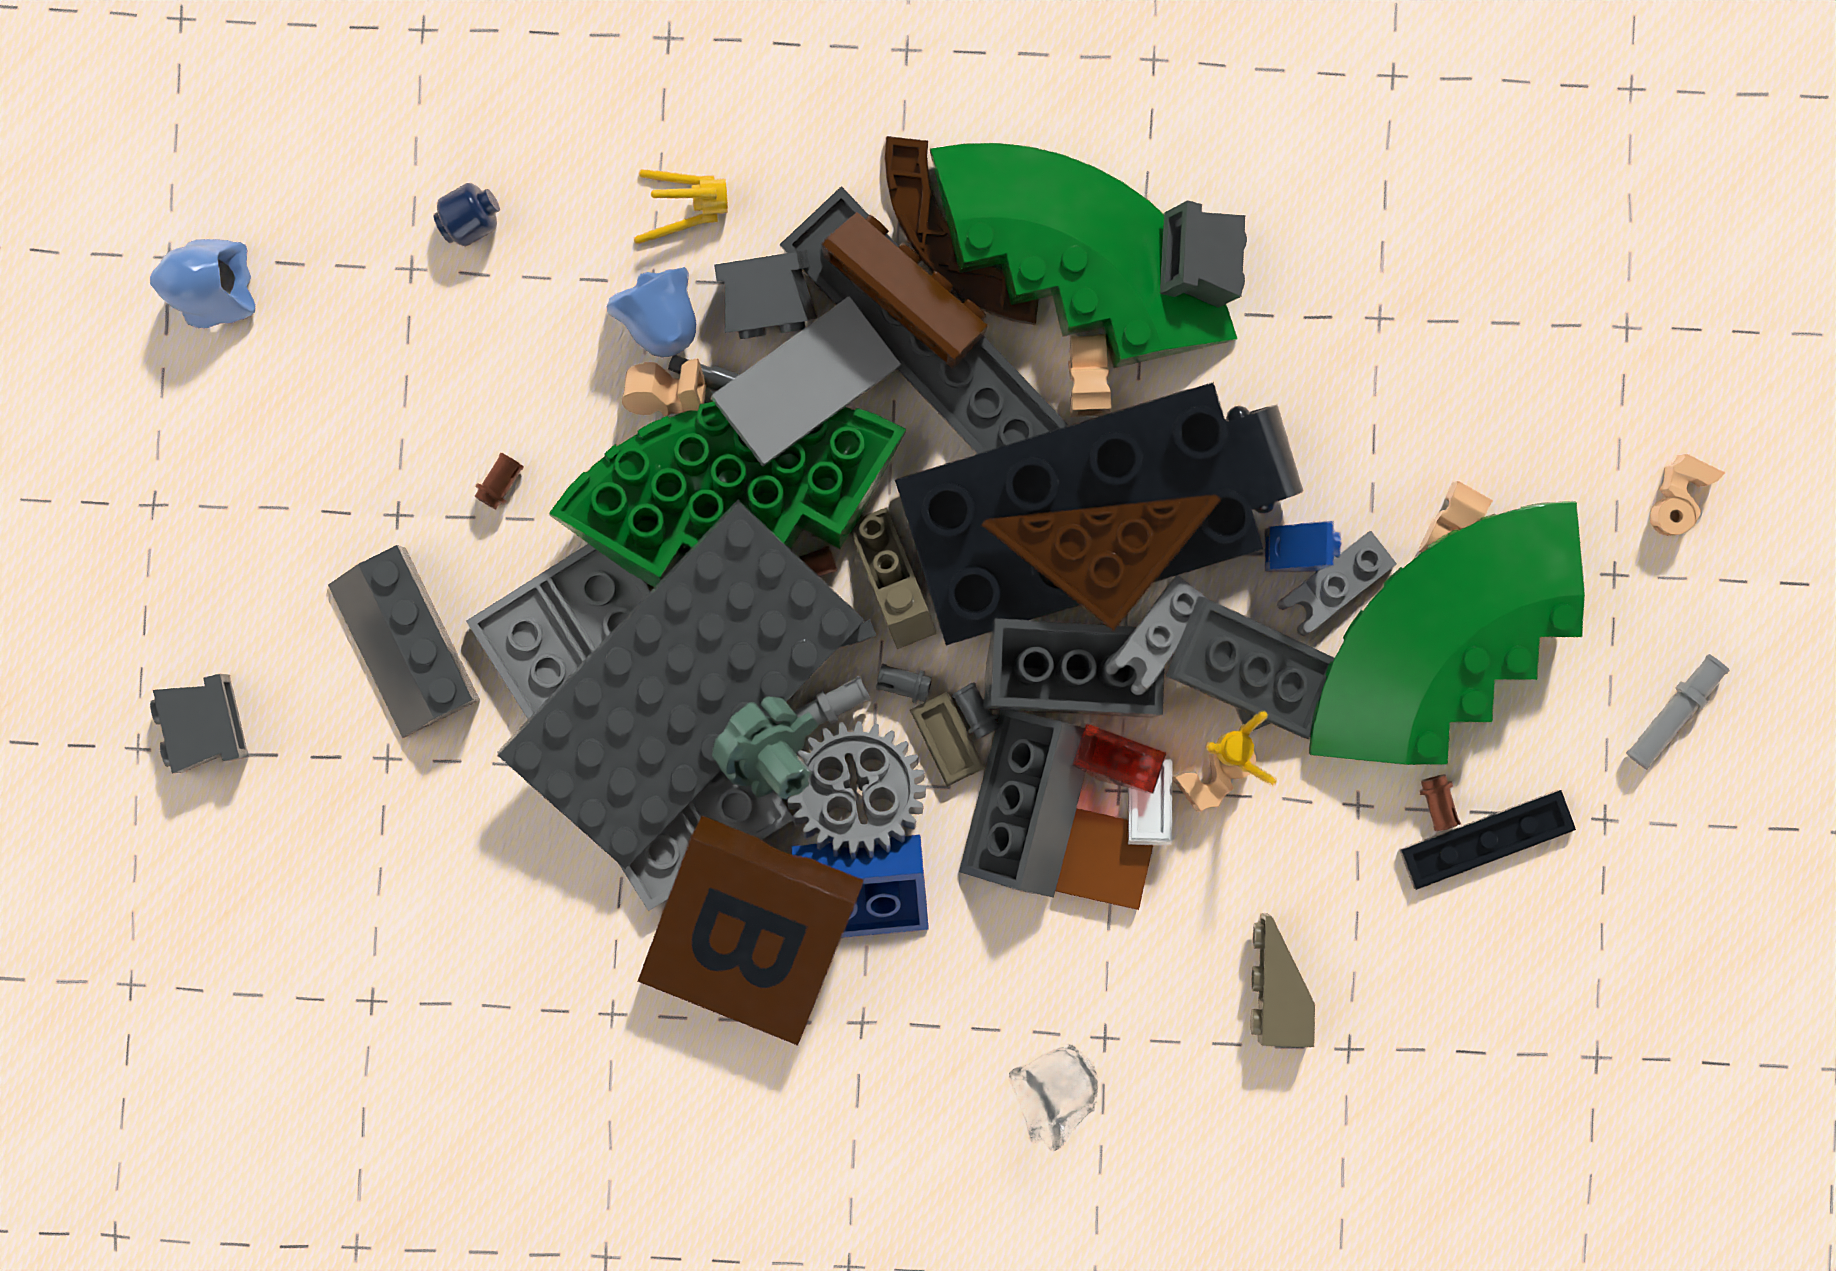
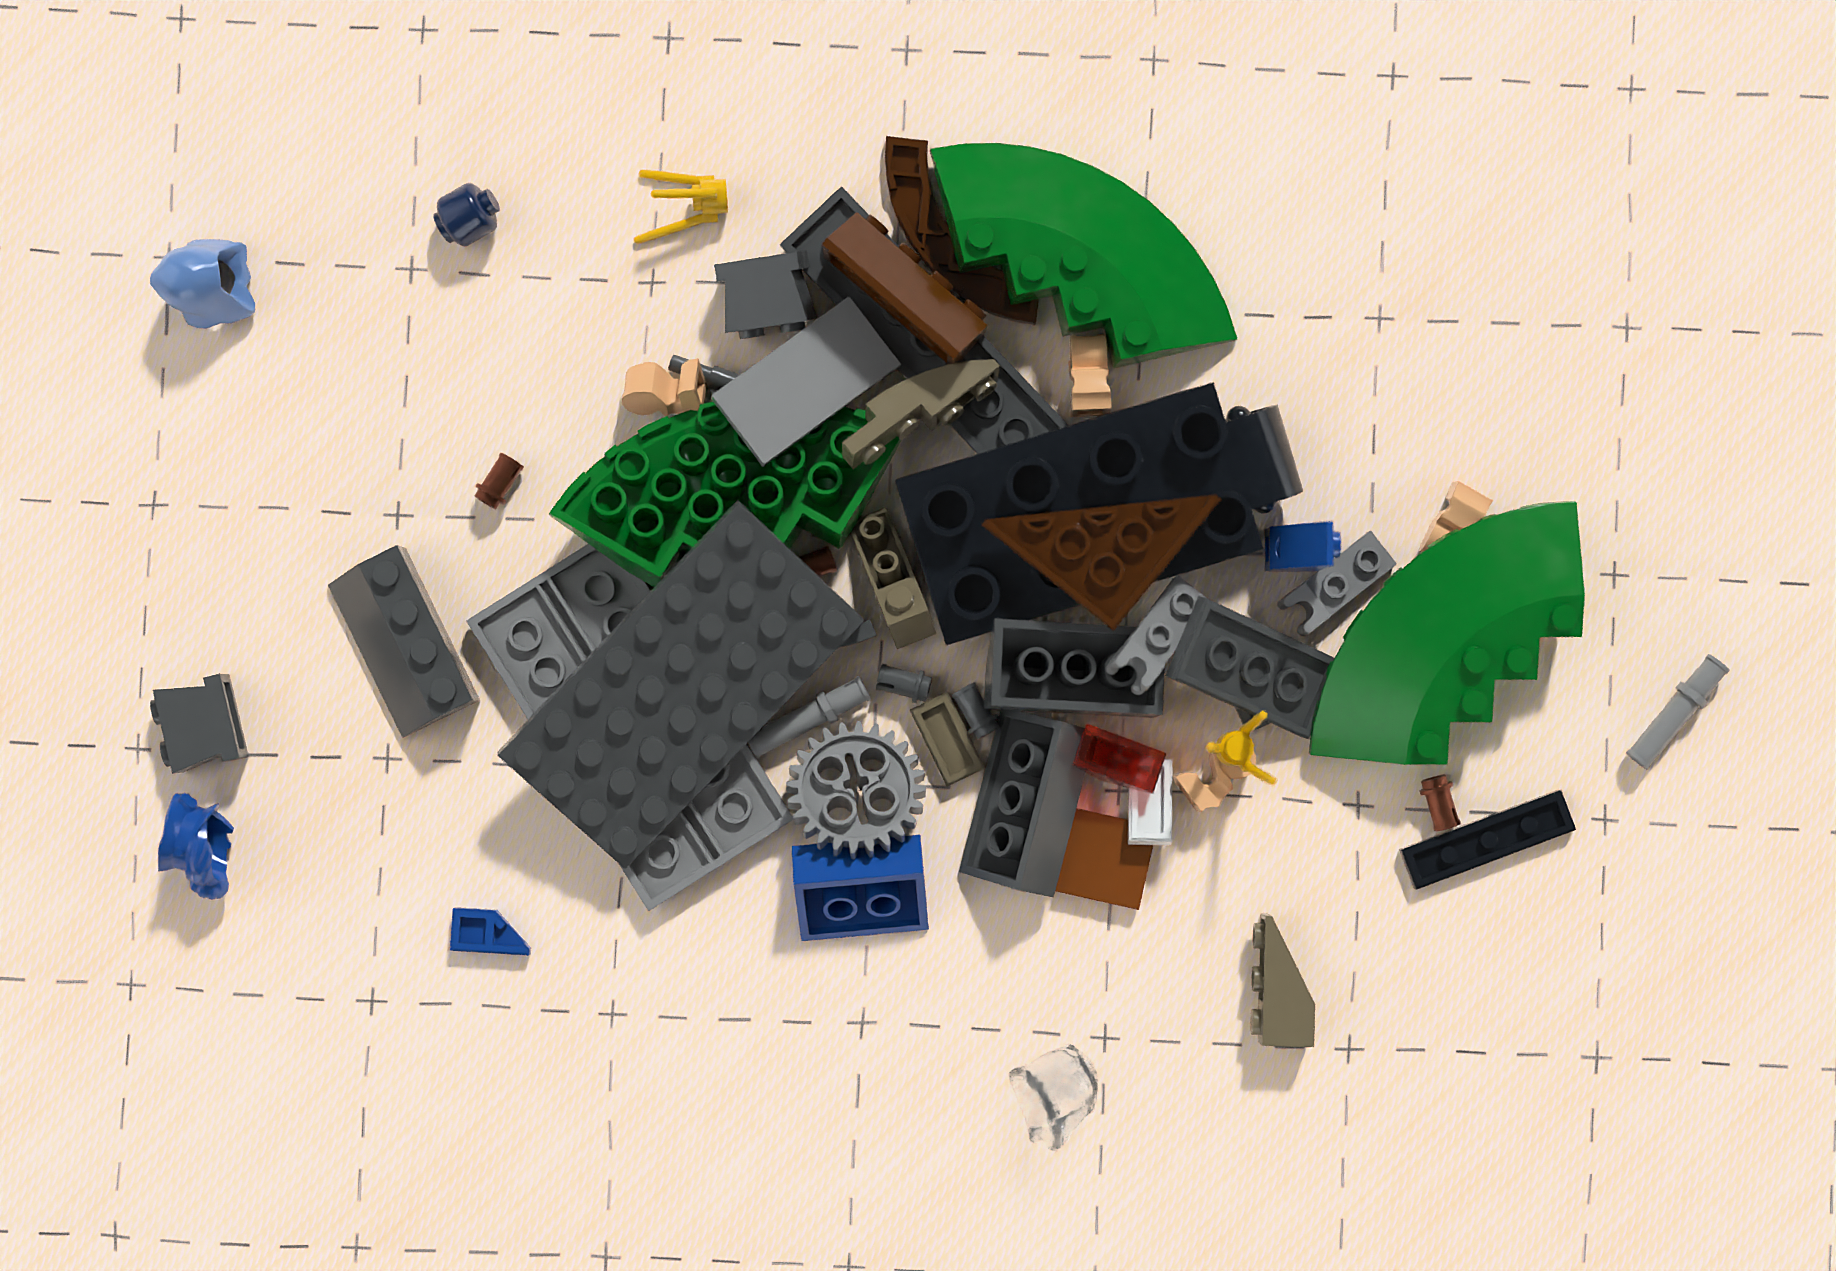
(196, 843): none -> blue piece
(485, 932): none -> blue tile
(657, 312): medium blue piece -> none
(749, 930): reddish brown tile -> none
(765, 750): sand green piece -> none
(931, 396): none -> dark tan slope
(1203, 254): dark grey hips -> none
(1679, 510): light nougat leg -> none

